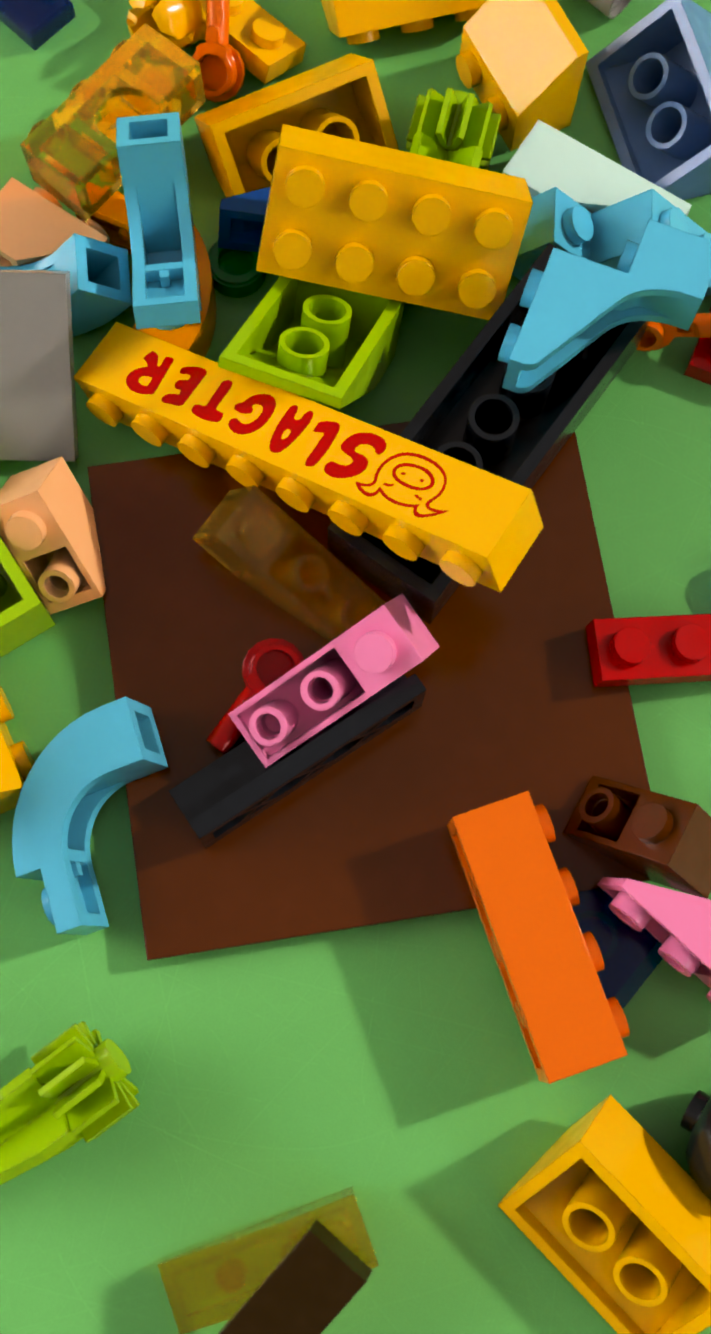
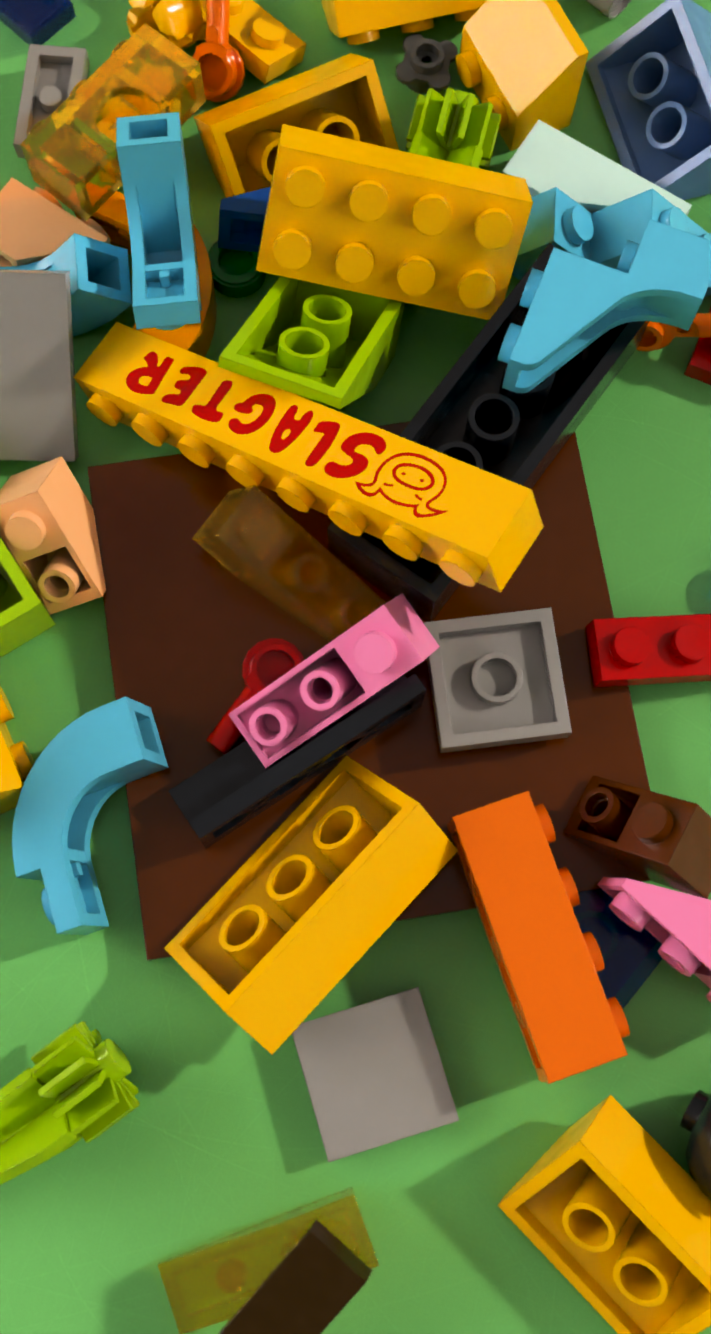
(47, 83): none -> light grey plate
(311, 901): none -> yellow slope
(374, 1074): none -> light grey tile
(421, 75): none -> dark grey plate
(497, 680): none -> light grey plate

